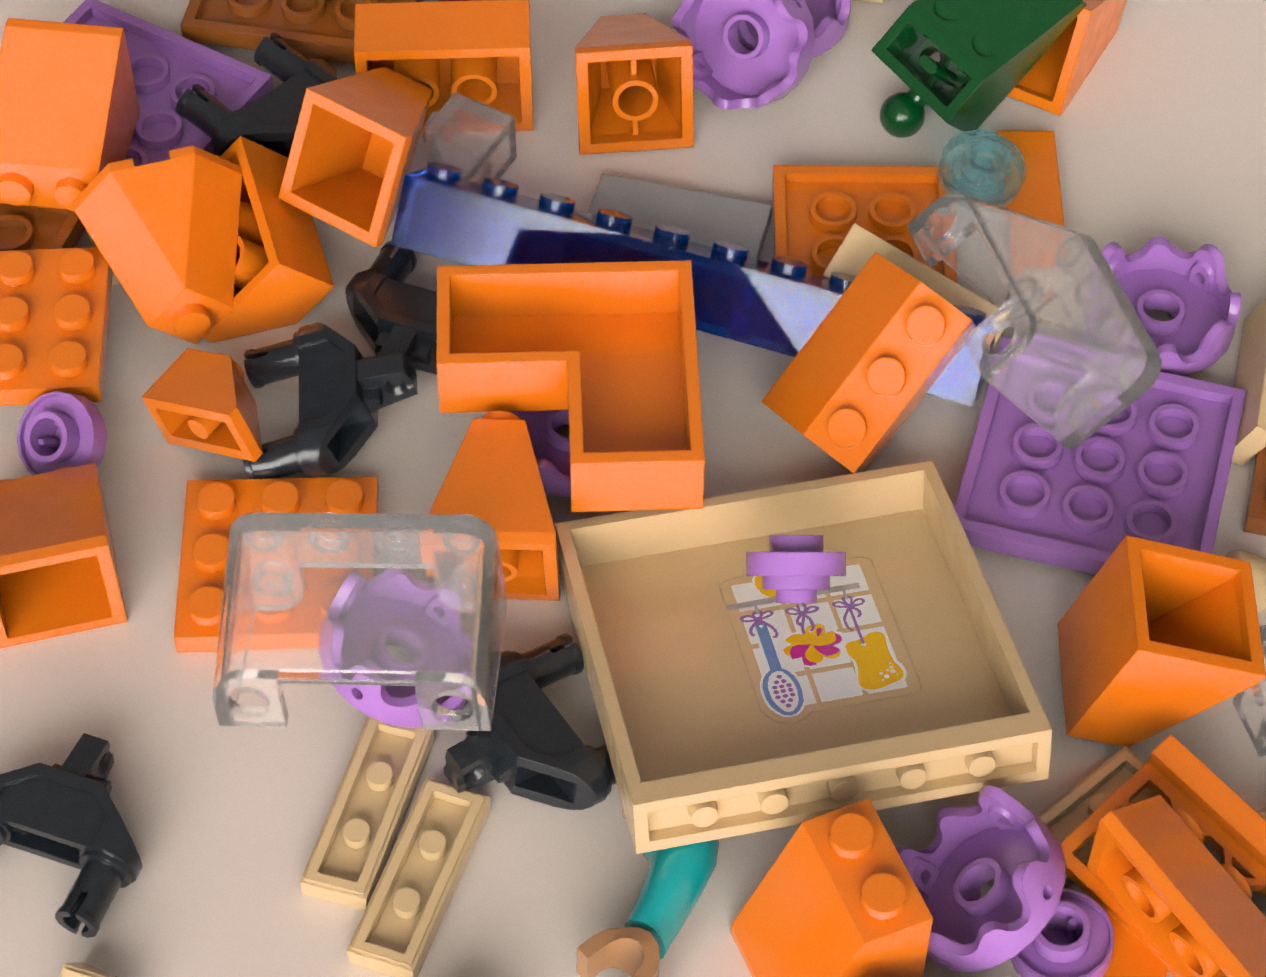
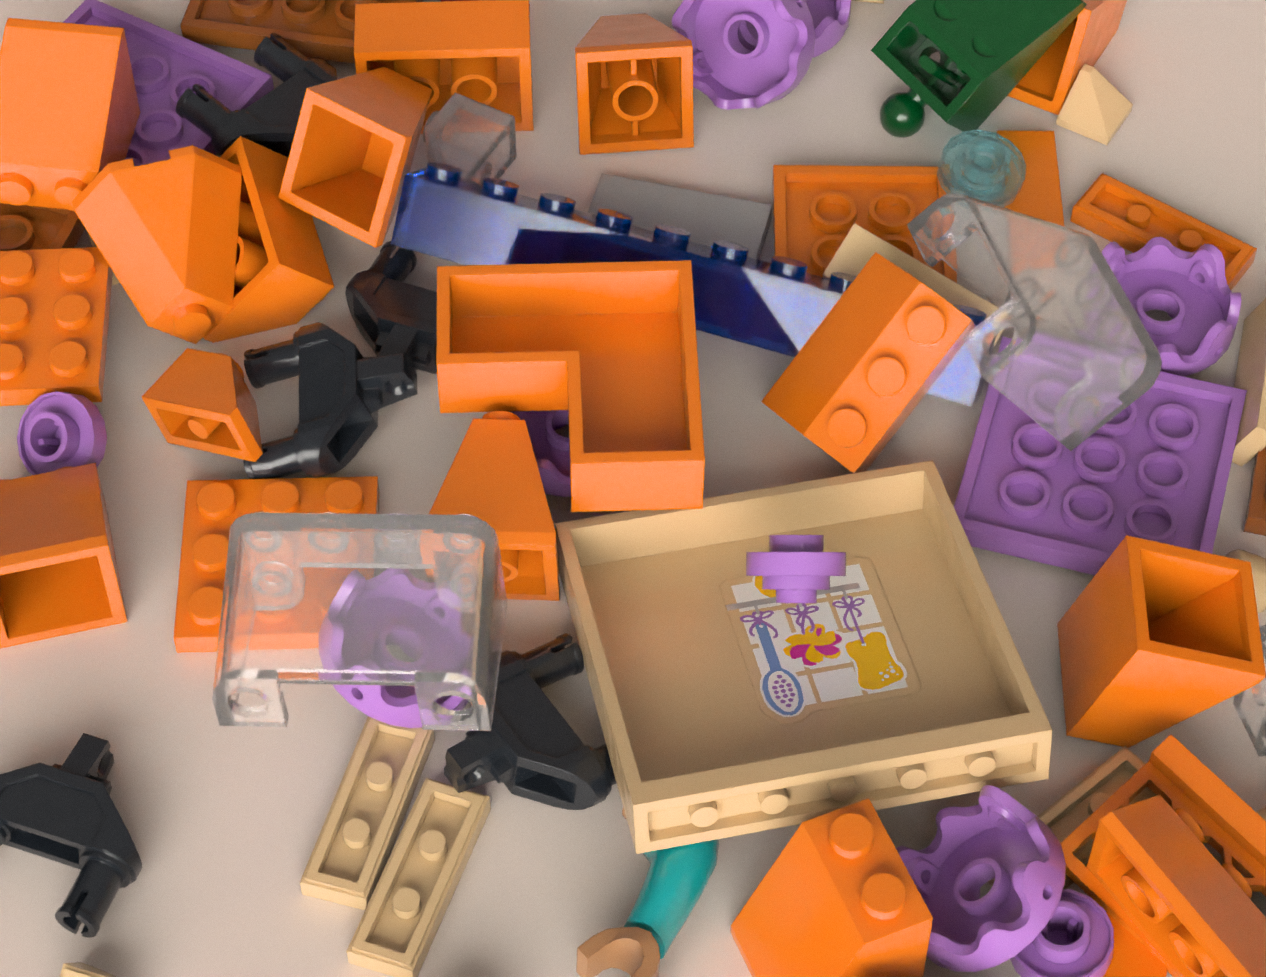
(1094, 107): none -> tan slope
(1135, 218): none -> orange tile

